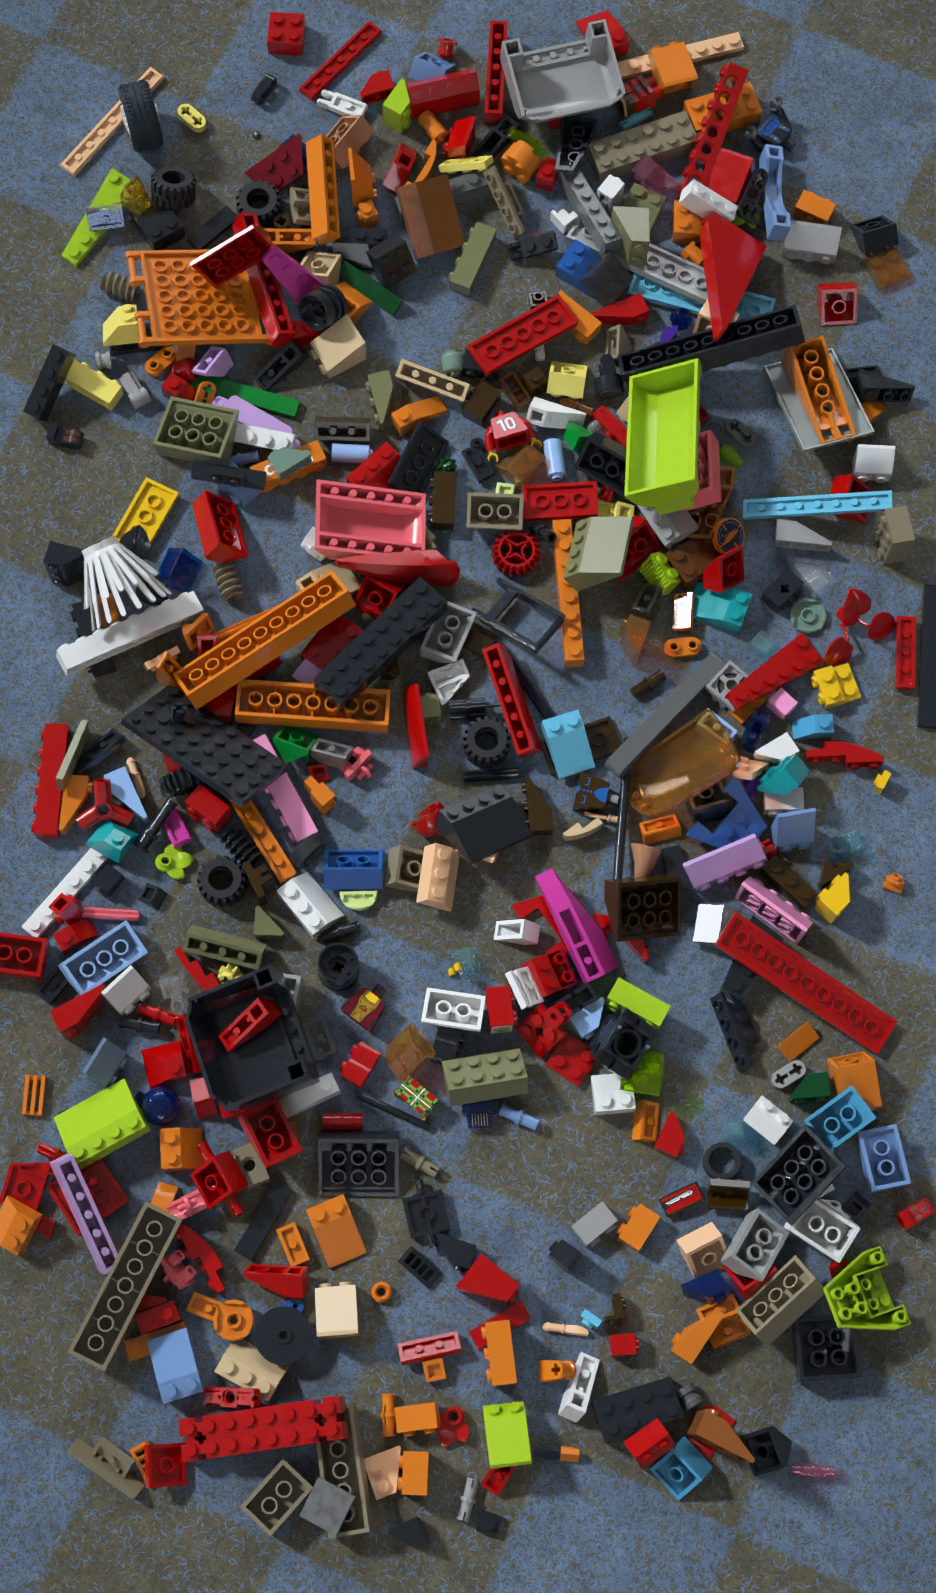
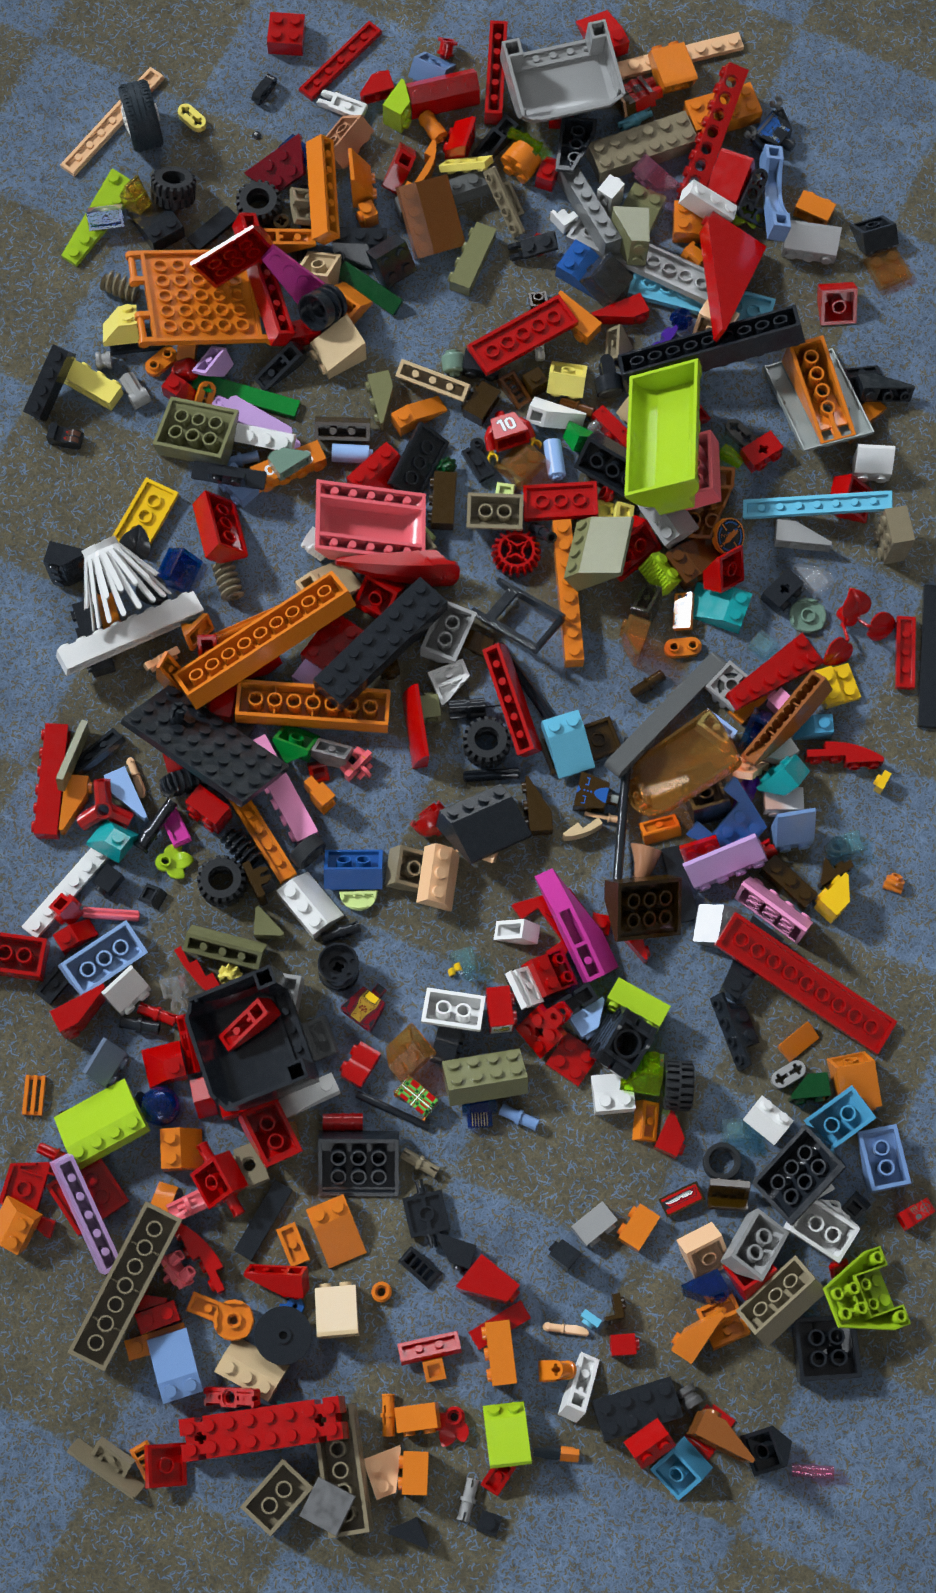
(678, 1085): none -> black tyre
(699, 847): none -> red plate
(766, 443): none -> red brick
(789, 717): none -> dark orange slope

